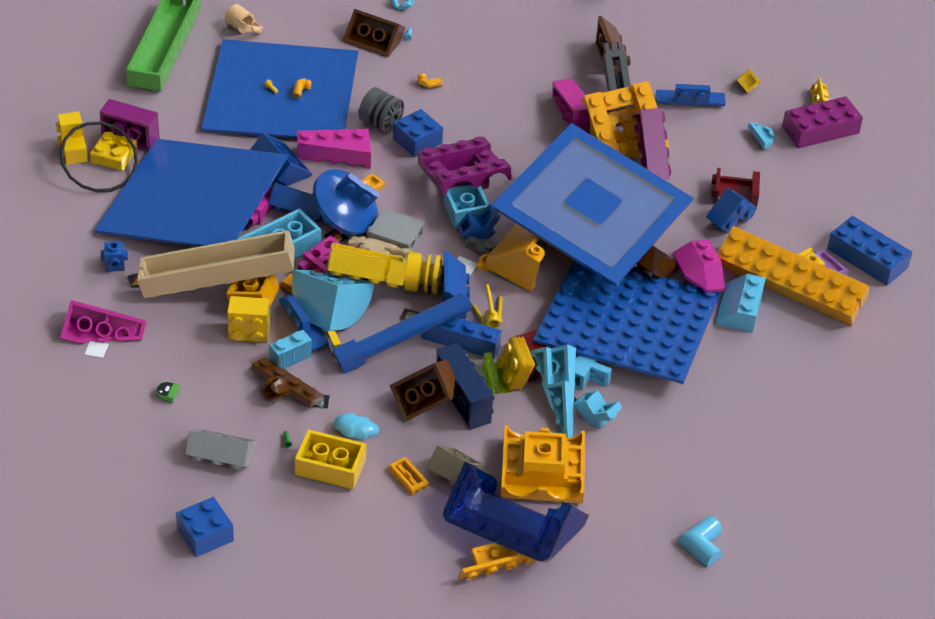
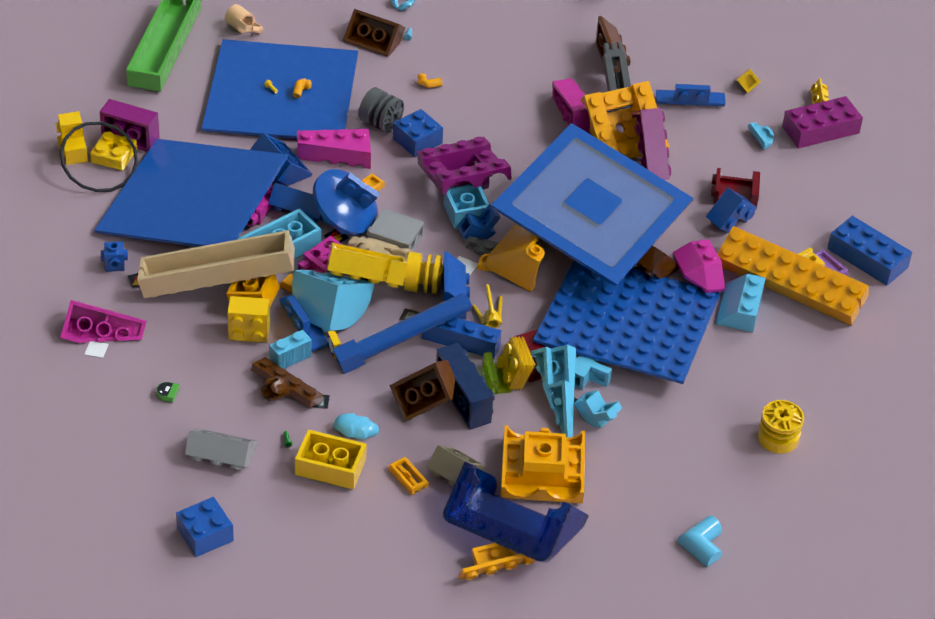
(780, 426): none -> yellow wheel

